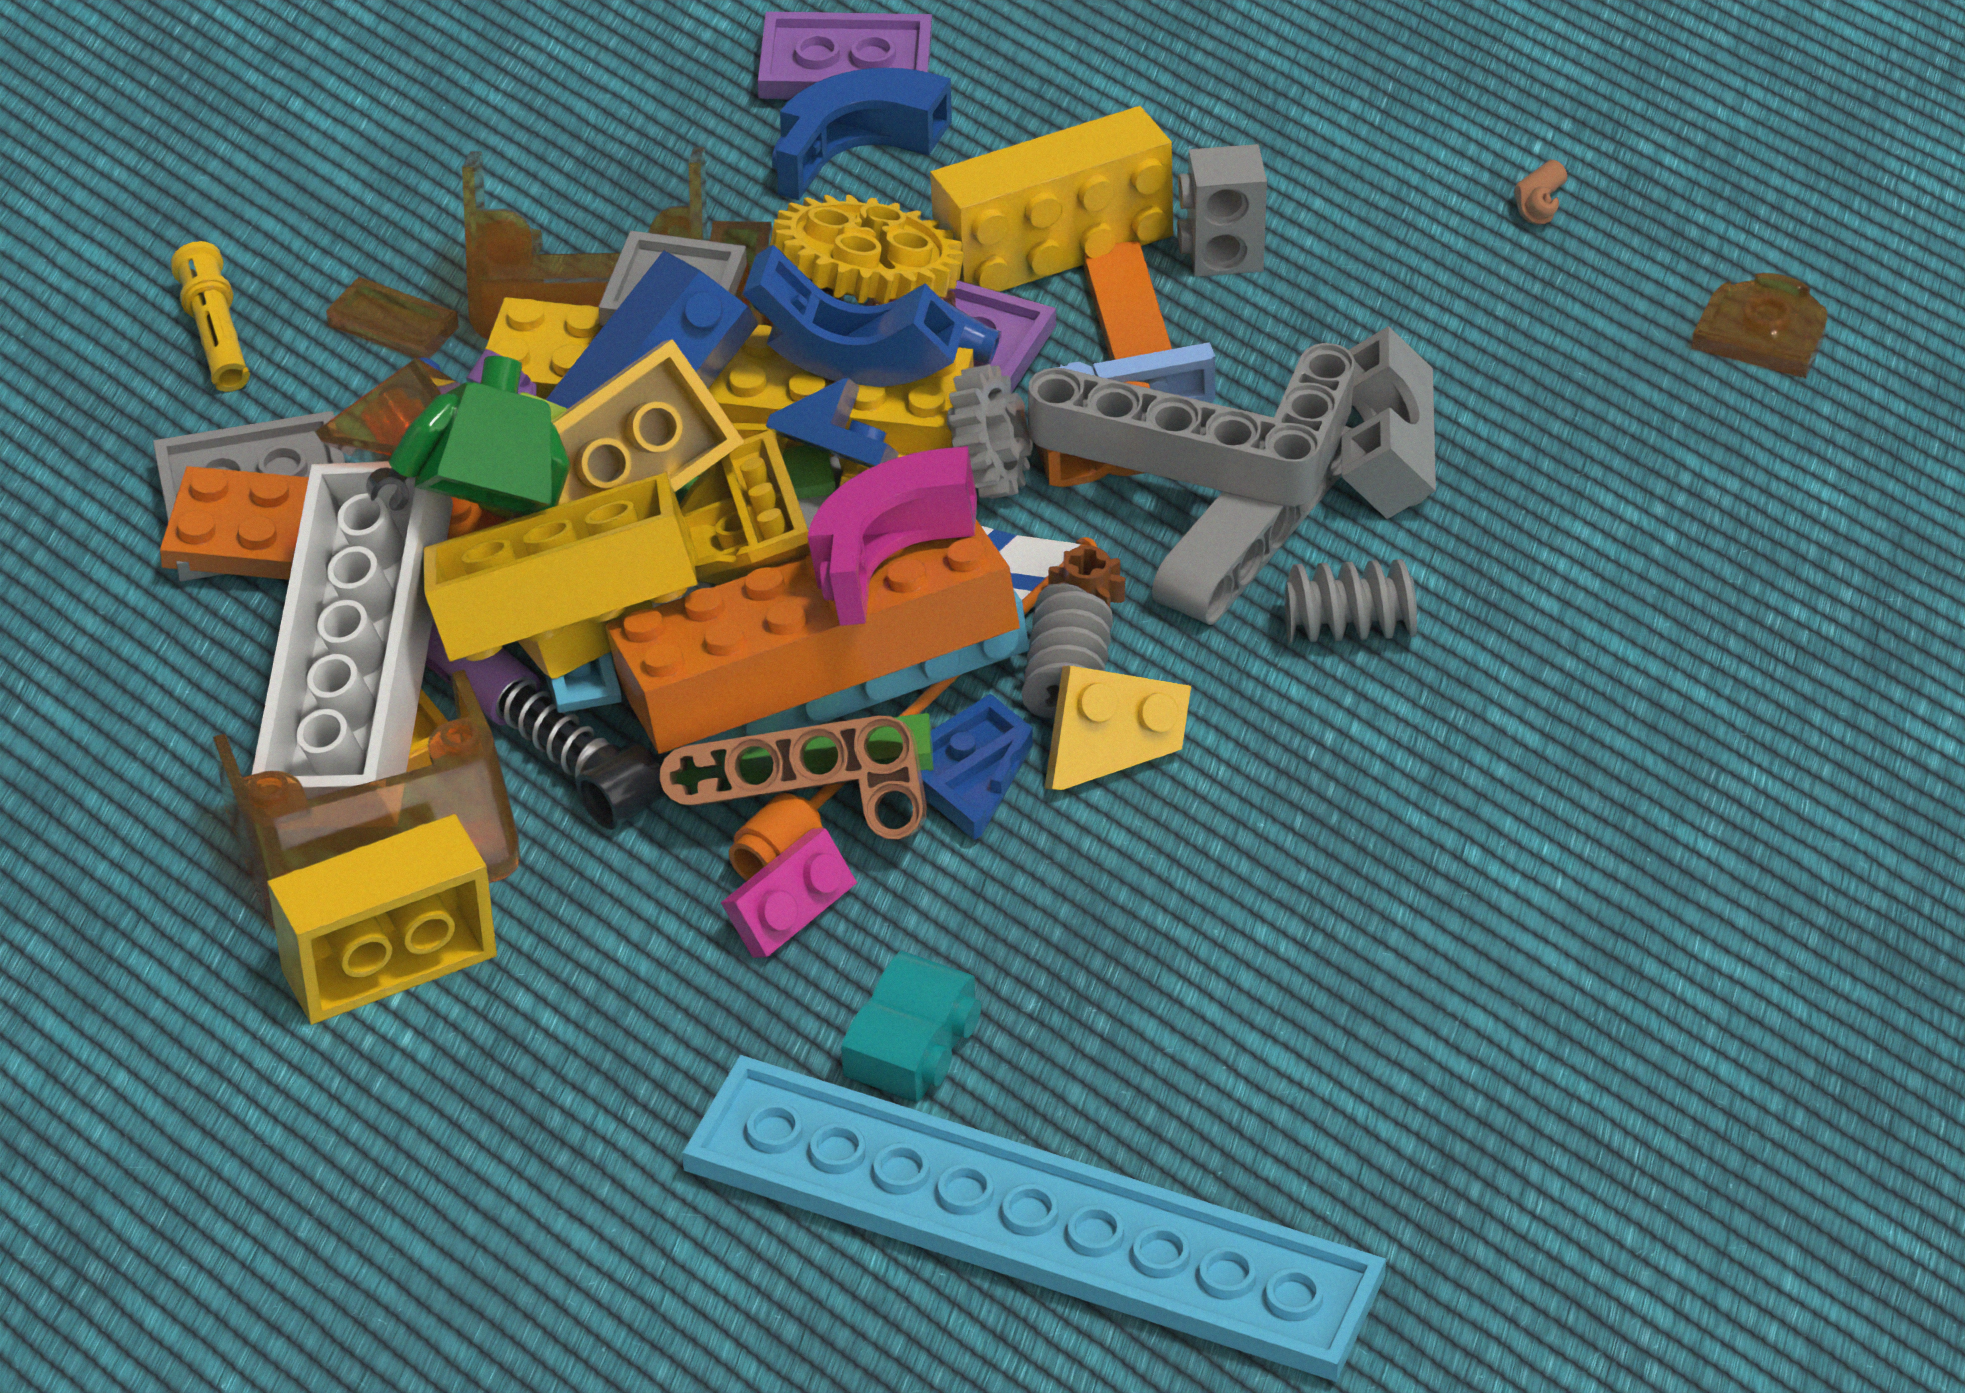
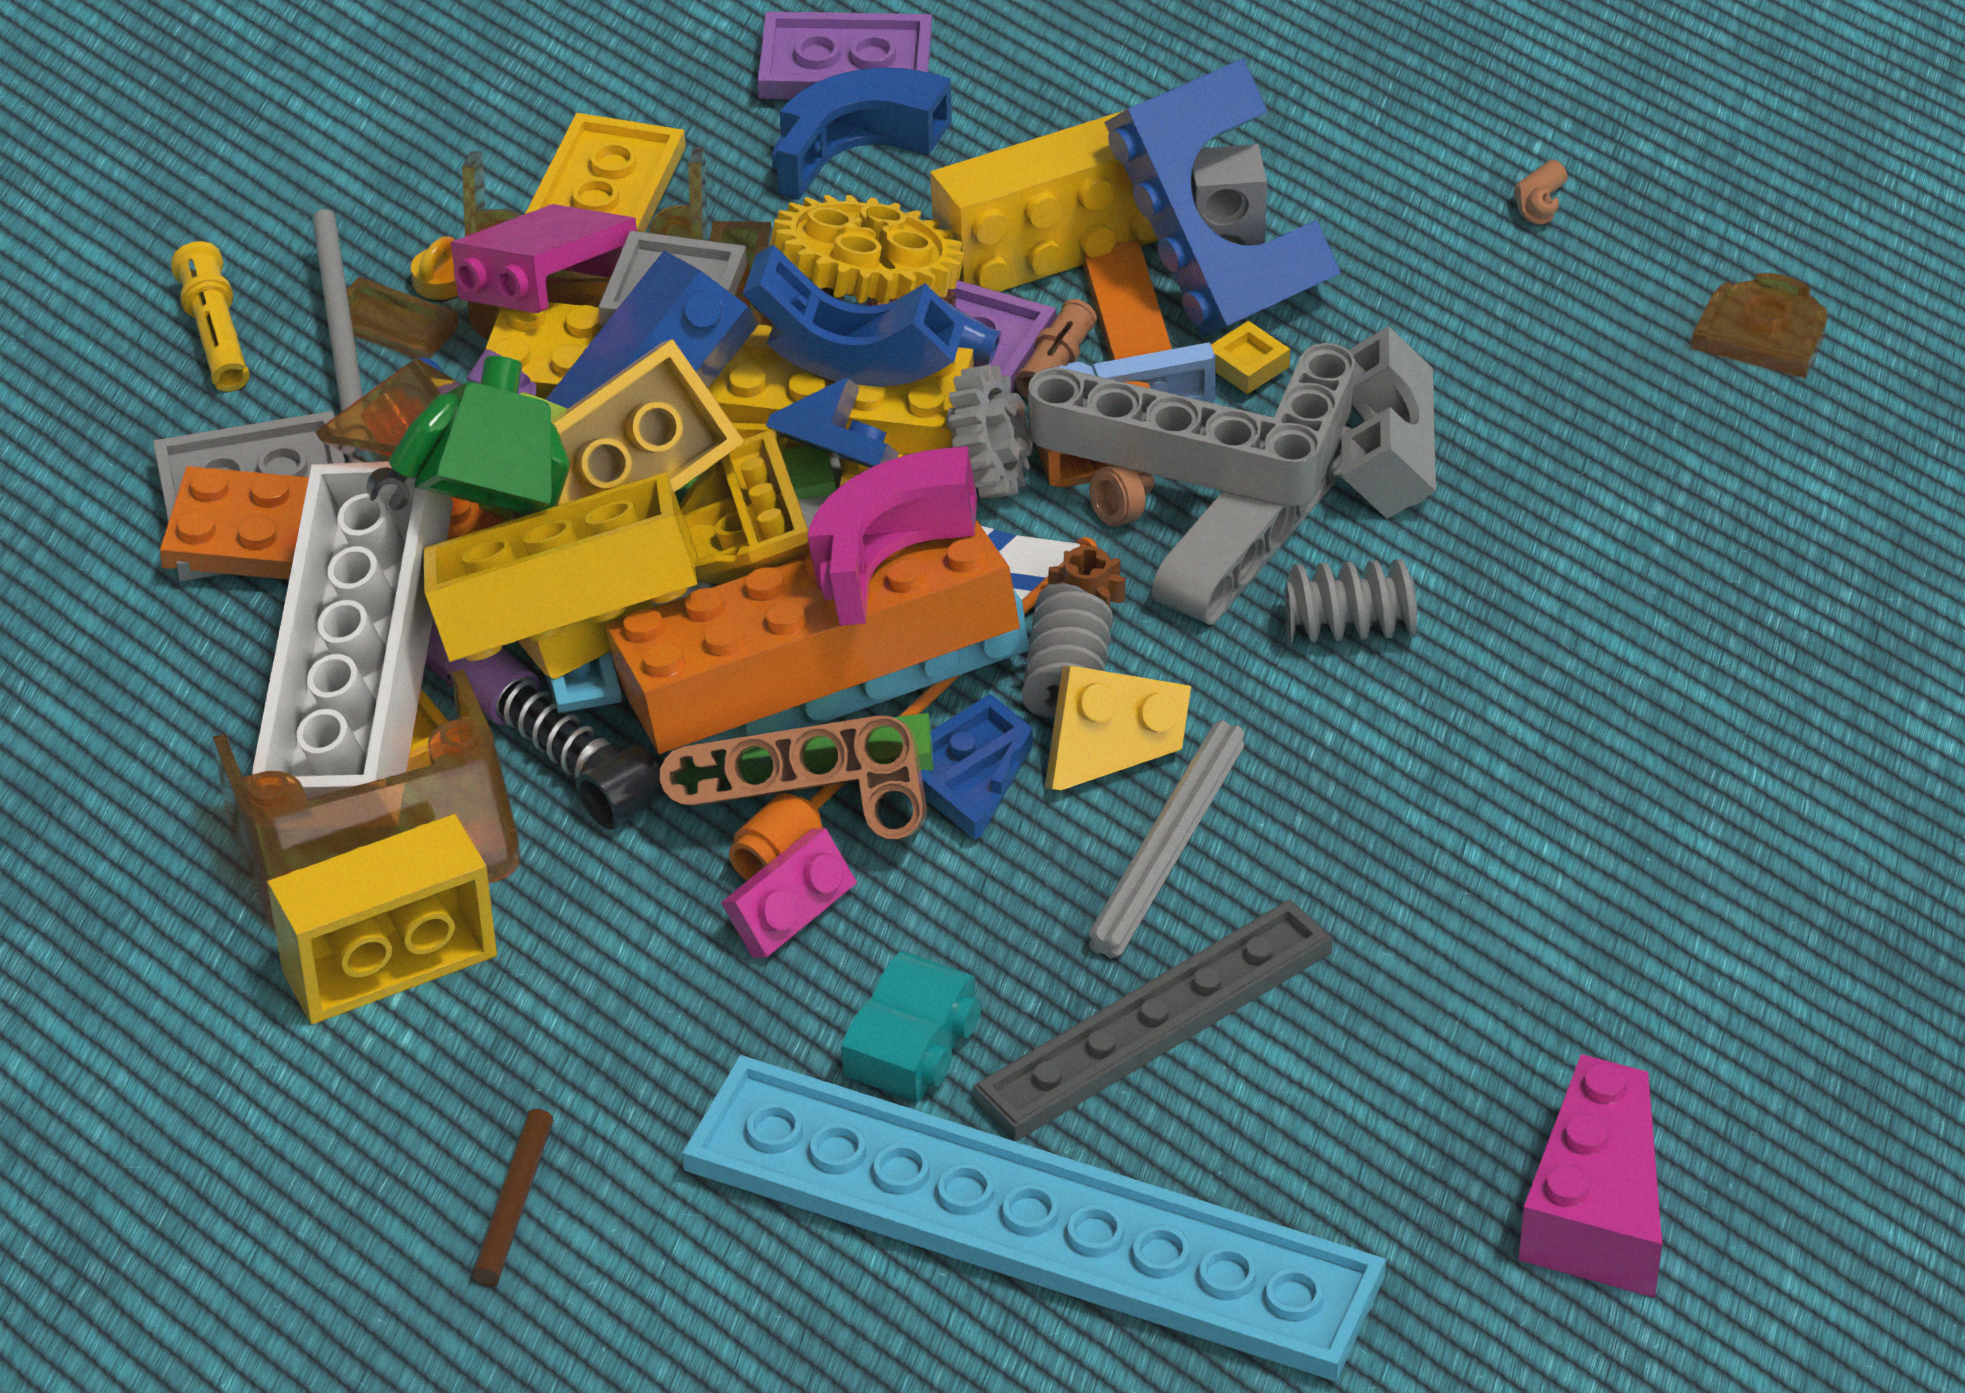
(337, 310): none -> light grey bar
(434, 271): none -> yellow tile
(512, 259): none -> dark pink panel
(512, 1197): none -> reddish brown bar
(611, 167): none -> yellow plate
(1069, 331): none -> nougat pin
(1119, 494): none -> nougat tile
(1151, 1020): none -> dark grey tile
(1158, 150): none -> blue arch
(1166, 840): none -> light grey axle
(1249, 357): none -> yellow plate
(1597, 1183): none -> dark pink wedge

